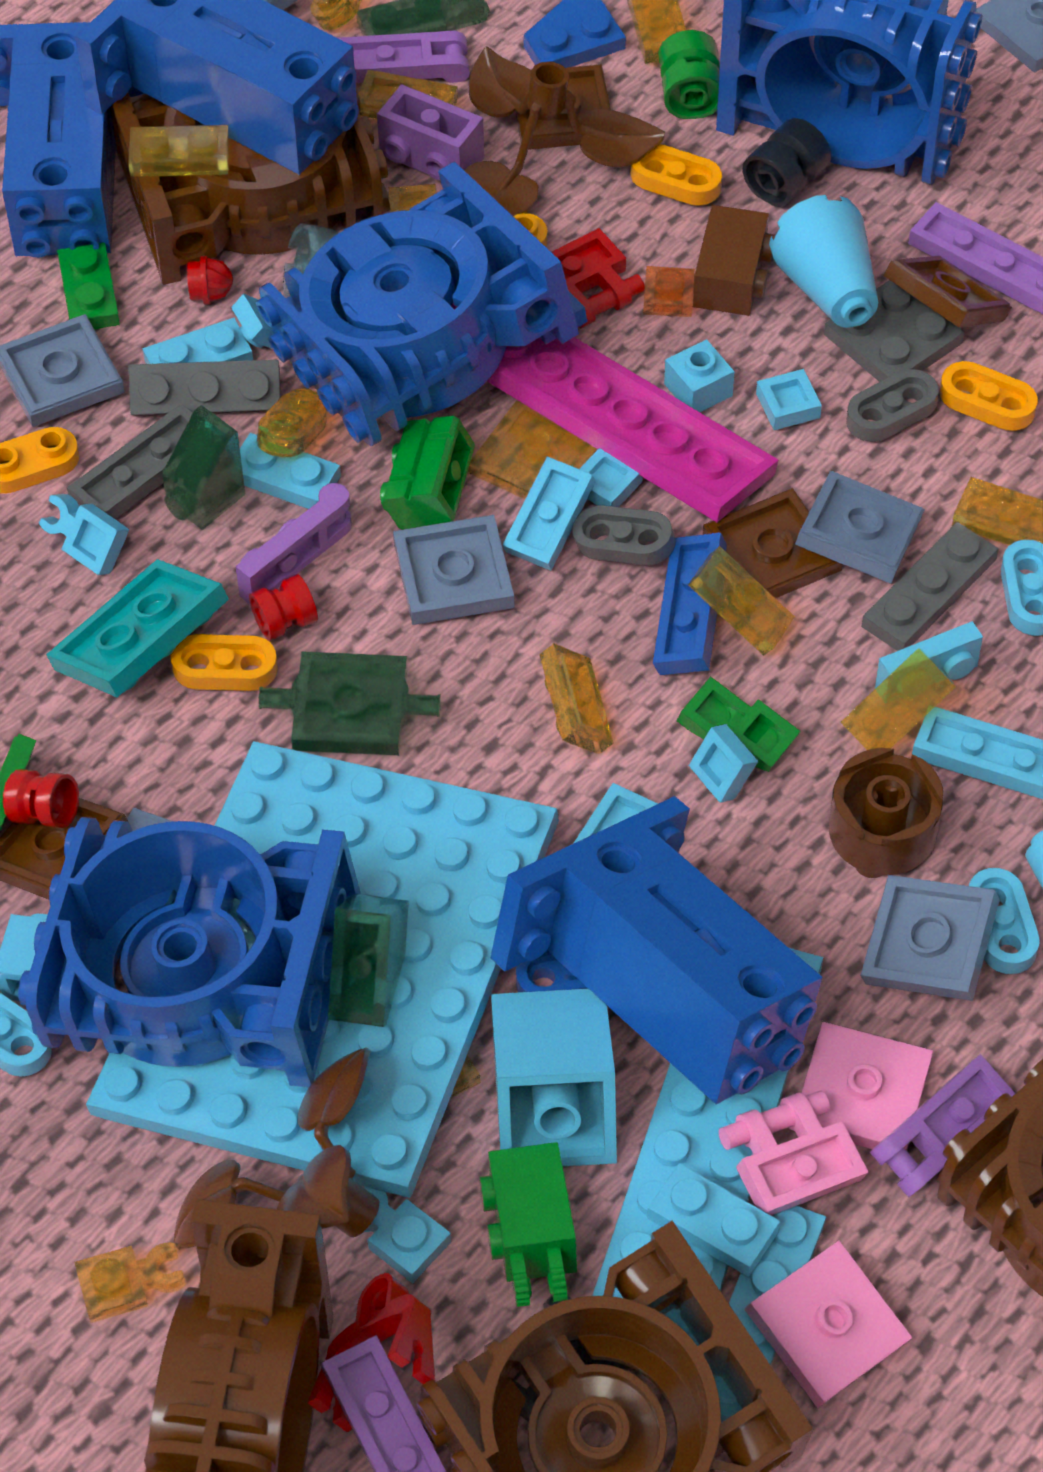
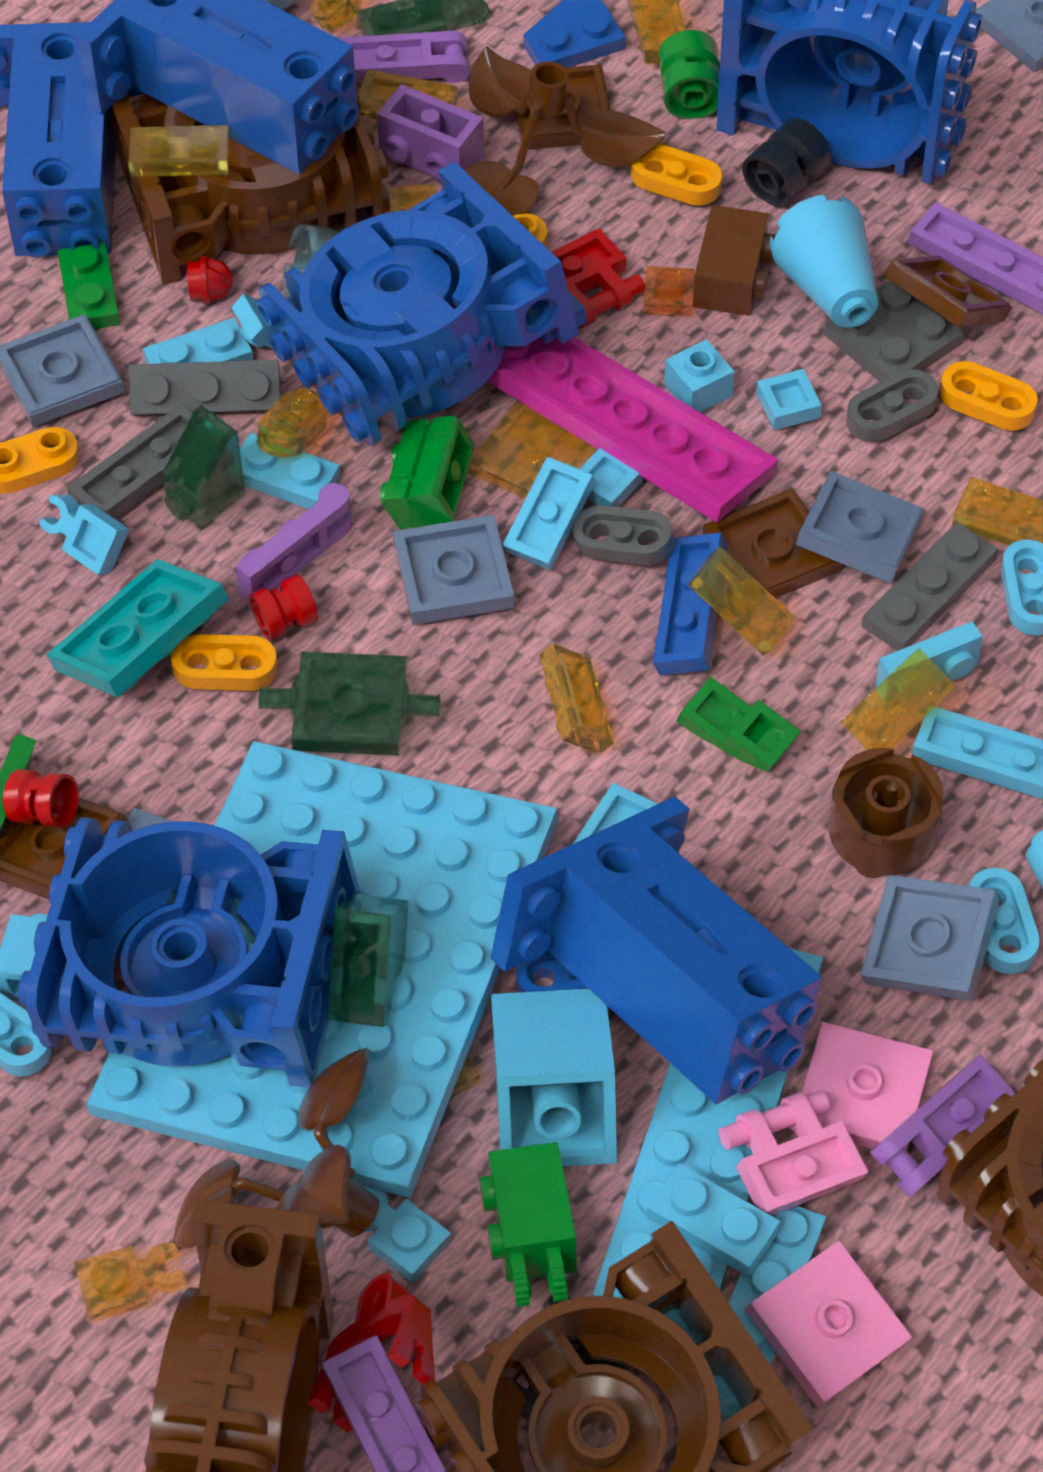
(723, 763): medium azure plate -> none

